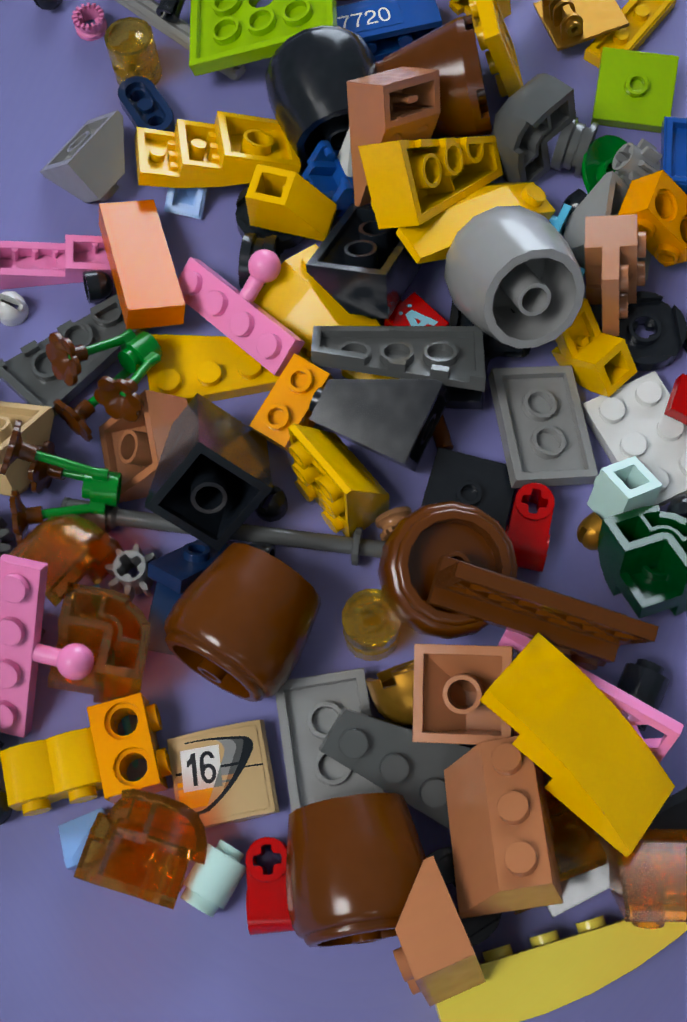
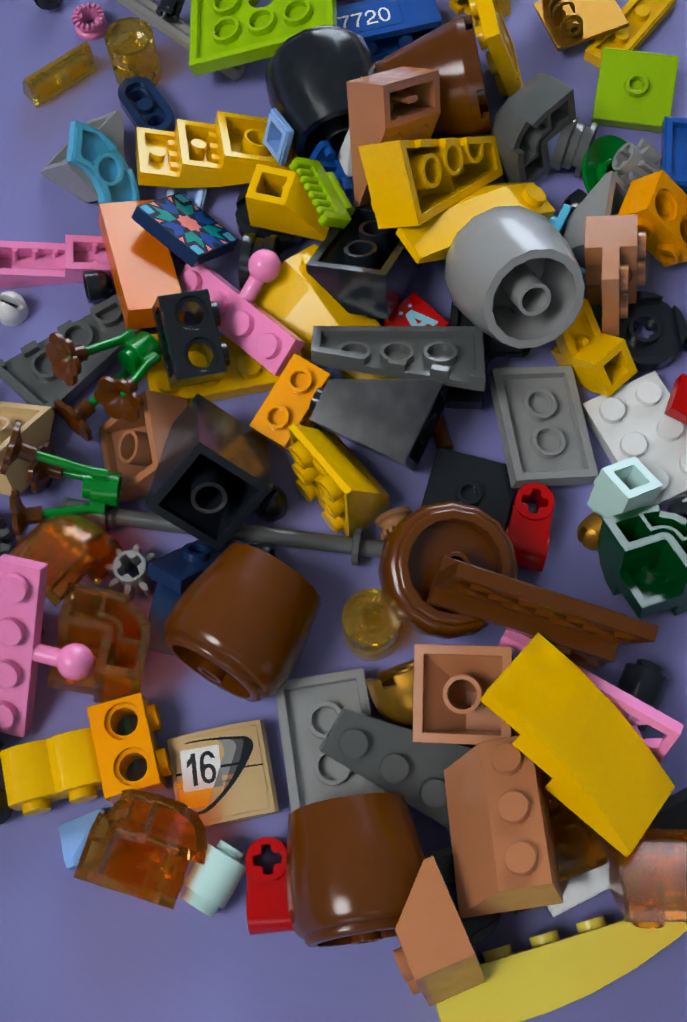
(59, 75): none -> clear yellow slope
(102, 163): none -> medium azure tile
(179, 339): none -> black brick
(185, 229): none -> tile
(278, 136): none -> light blue slope
(325, 191): none -> lime piece

